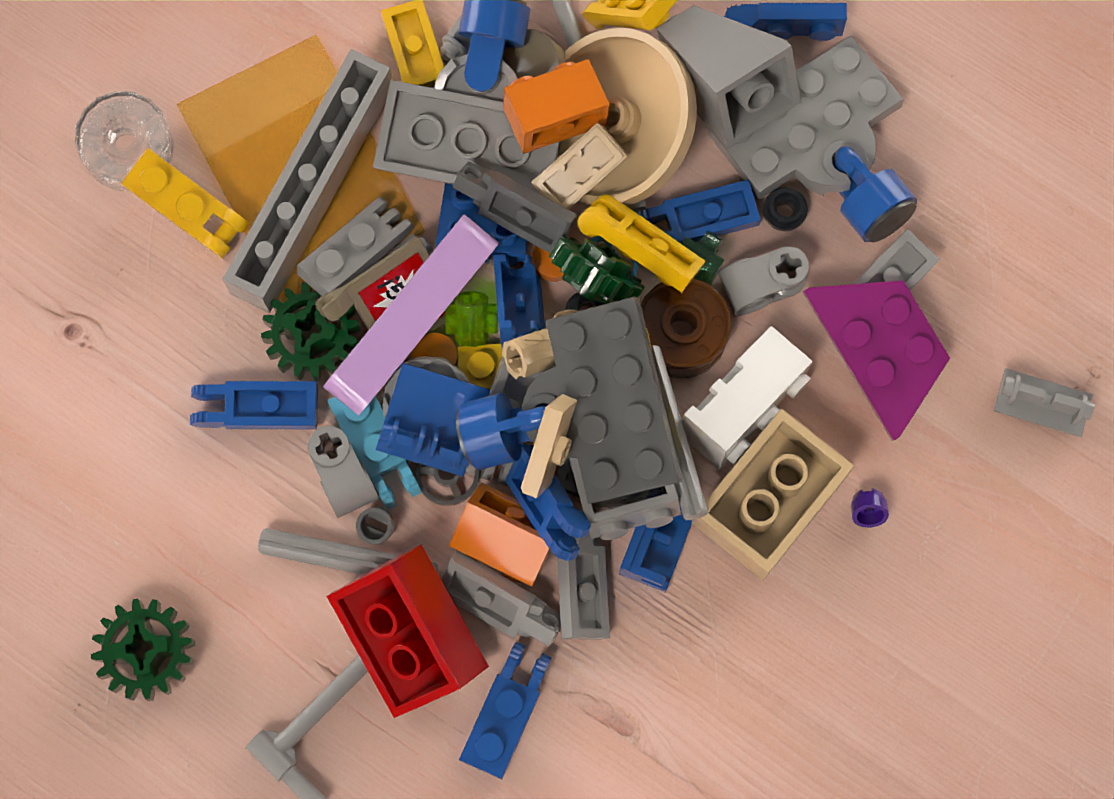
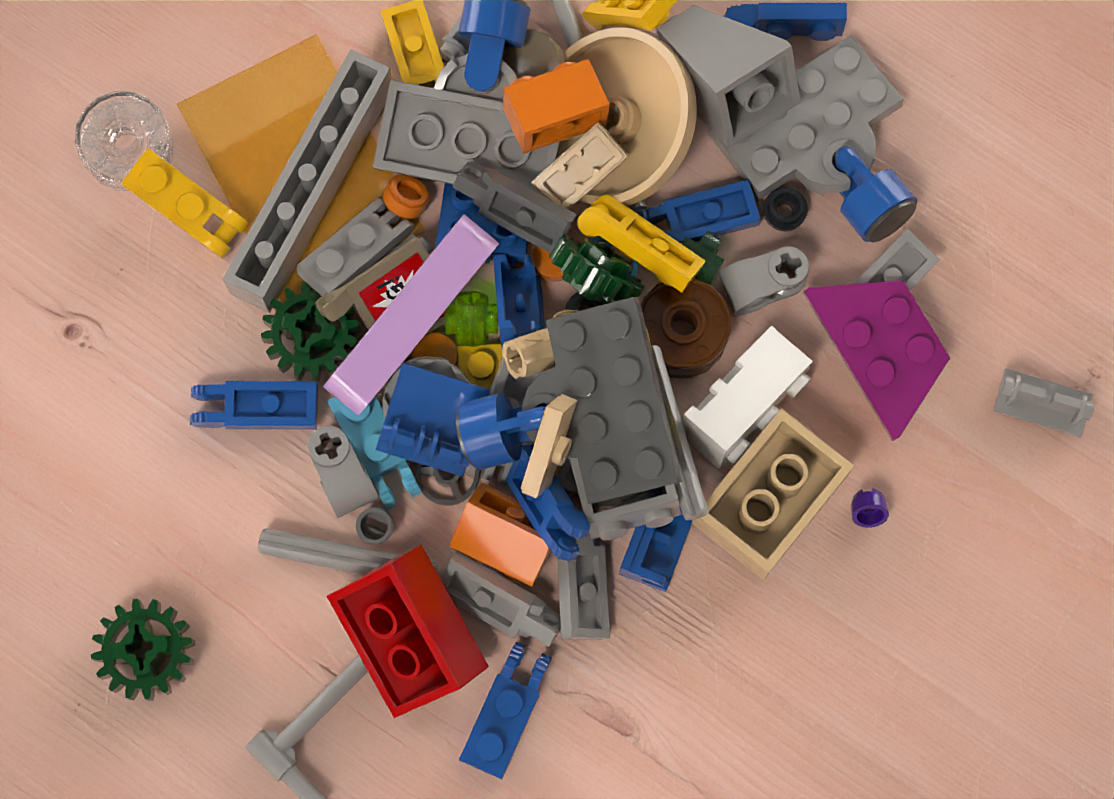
(406, 196): none -> orange tile

